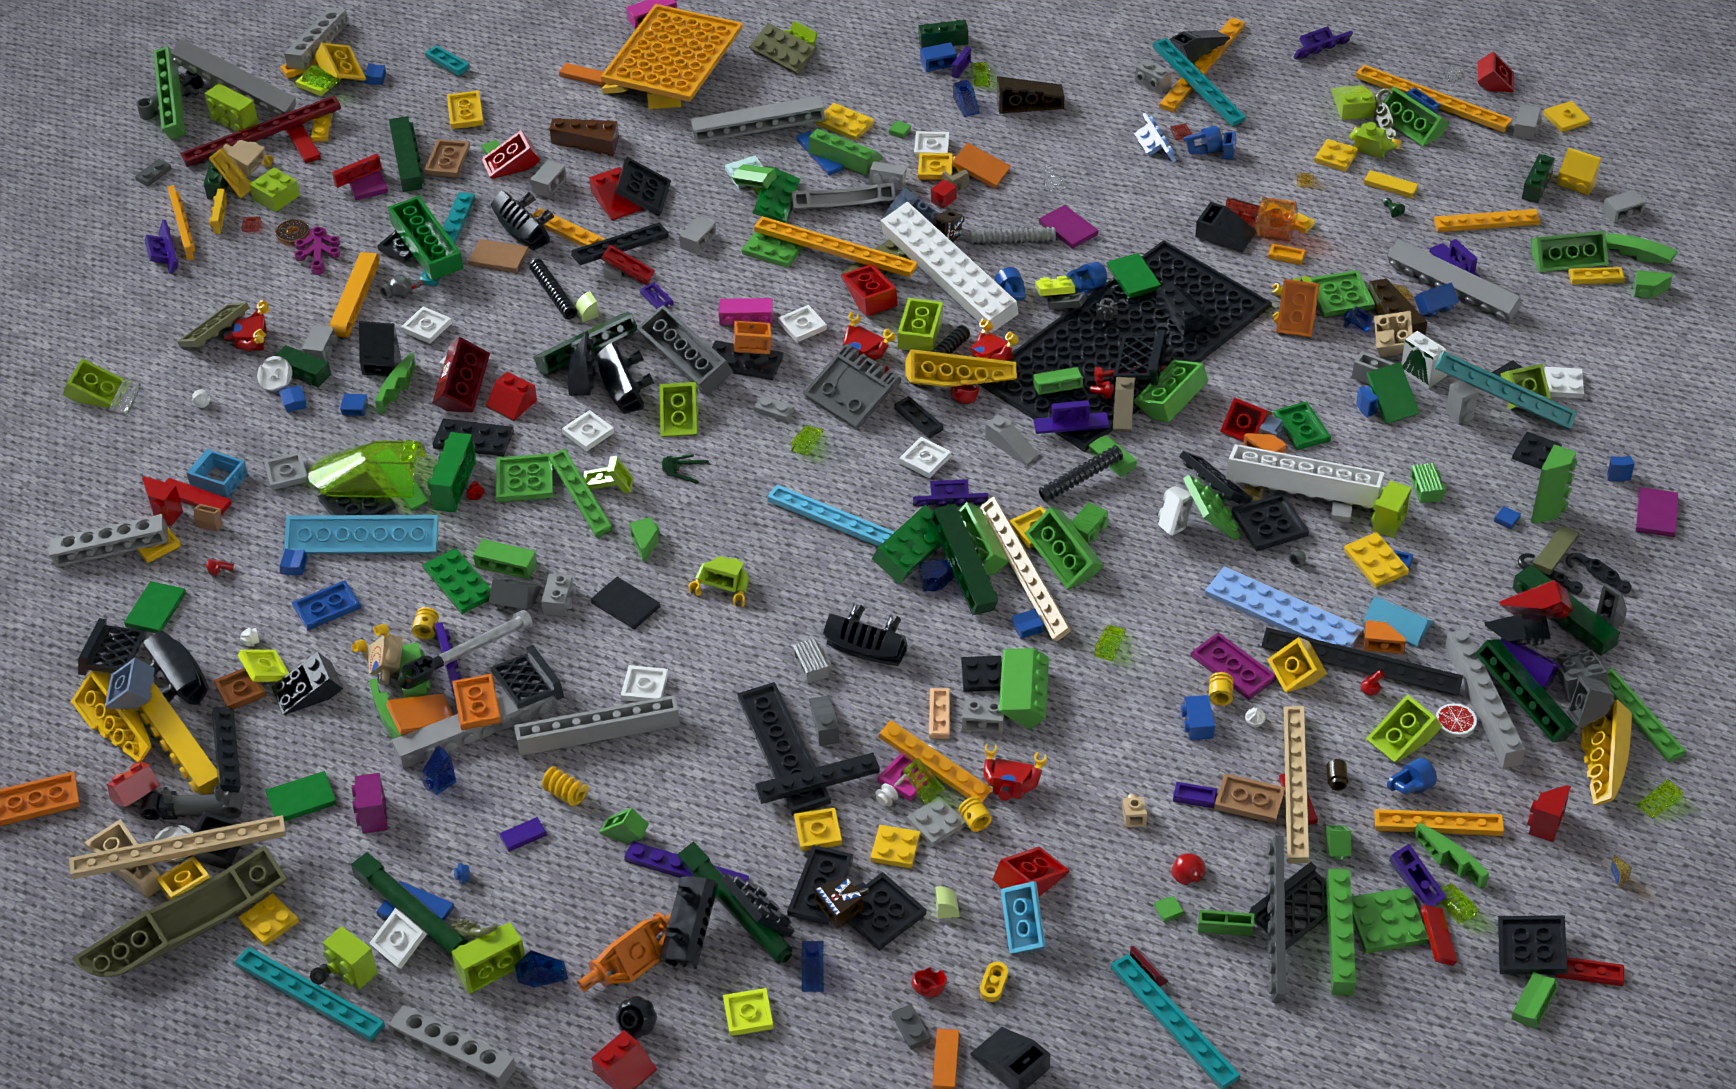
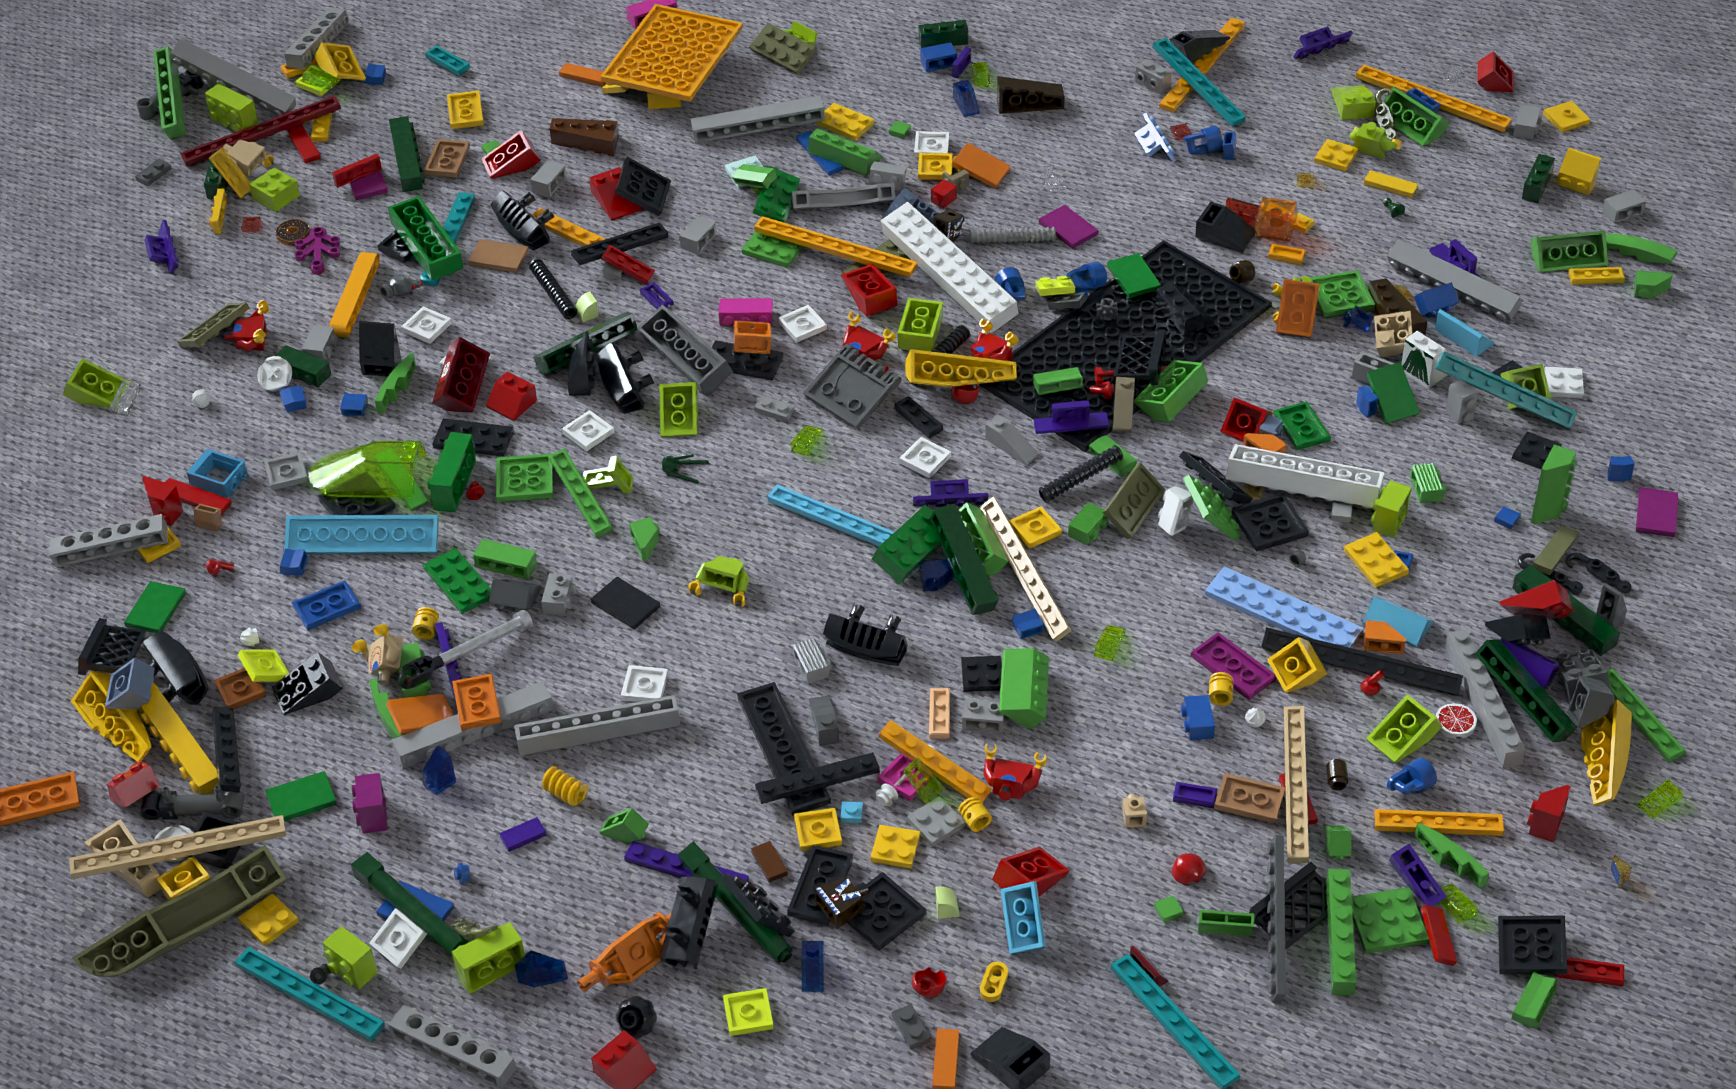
(182, 225): light orange plate -> none
(540, 672): black fence -> none
(769, 861): none -> reddish brown tile
(851, 812): none -> medium azure plate
(1064, 548): bright green slope -> none
(1134, 501): none -> olive plate
(1242, 271): none -> dark brown head
(1462, 333): none -> medium azure slope
(1486, 220): light orange plate -> none

